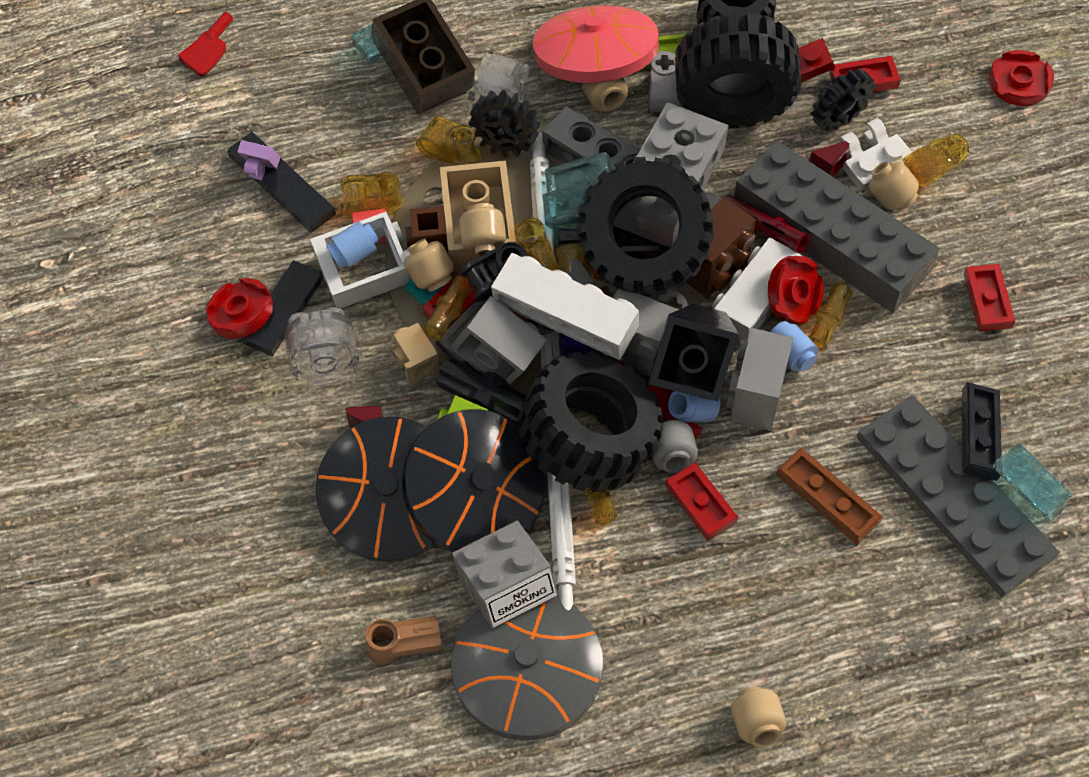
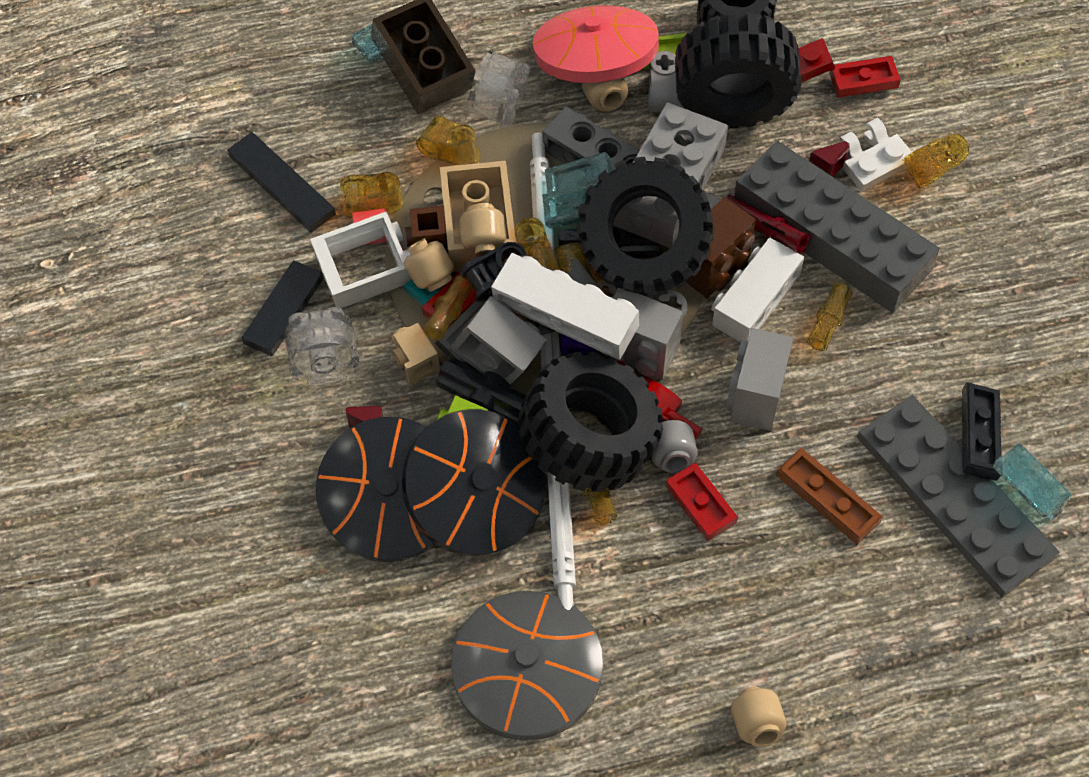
(208, 48): red piece -> none
(239, 308): red tile -> none
(257, 157): lavender tile -> none
(353, 244): light blue brick -> none
(407, 638): medium nougat piece -> none
(504, 123): black gear -> none
(505, 574): light grey brick -> none
(692, 408): light blue brick -> none
(694, 352): black slope -> none
(795, 289): red tile -> none
(803, 350): light blue brick -> none
(843, 100): black gear -> none
(894, 185): tan head -> none
(989, 297): red plate -> none
(1021, 78): red tile -> none

